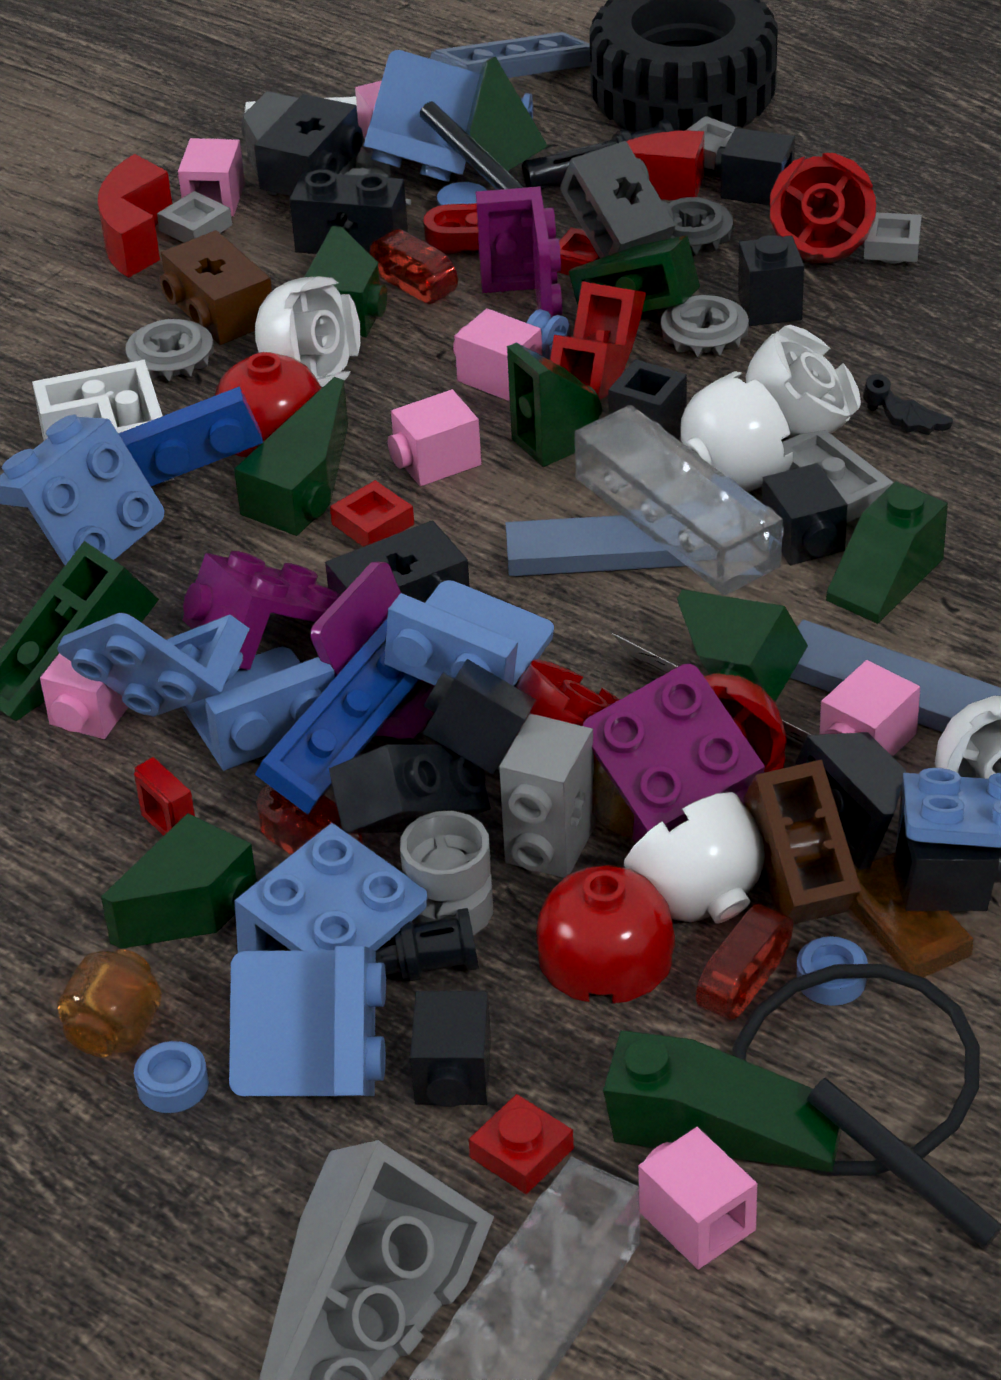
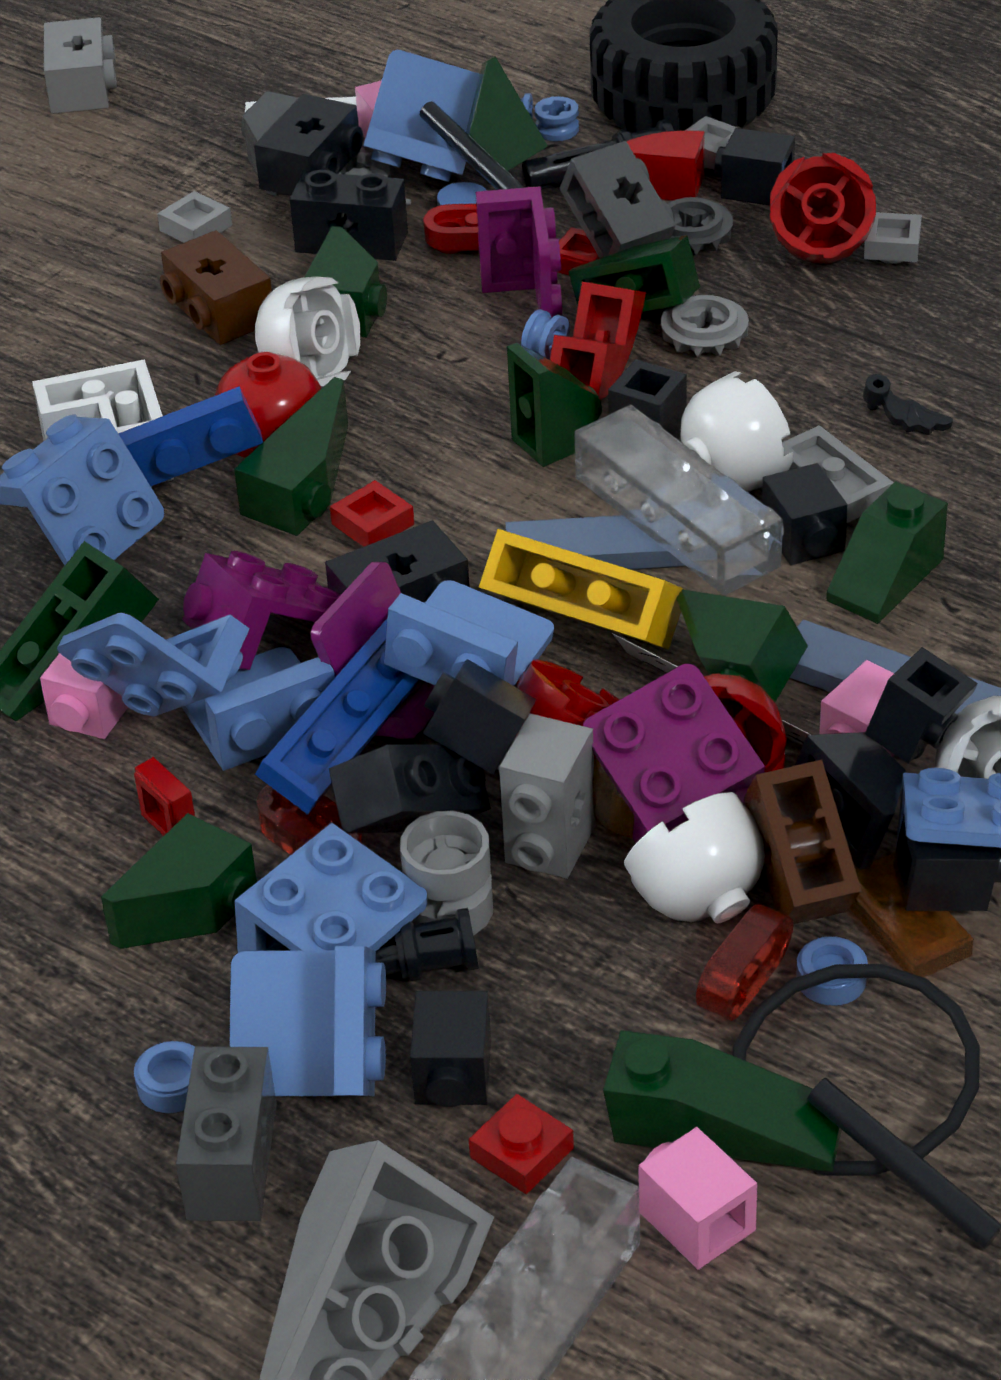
(78, 65): none -> light grey brick
(109, 1002): clear orange head -> none
(129, 211): red brick -> none
(171, 347): light grey gear -> none
(213, 170): bright pink brick -> none
(226, 1134): none -> dark grey brick
(414, 266): clear red beam -> none
(435, 438): bright pink brick -> none
(483, 350): bright pink brick -> none
(521, 55): sand blue tile -> none
(557, 118): none -> medium blue bush
(582, 588): none -> yellow brick
(605, 934): red cylinder -> none
(771, 280): black brick -> none
(804, 381): white cylinder -> none
(918, 705): none -> black brick

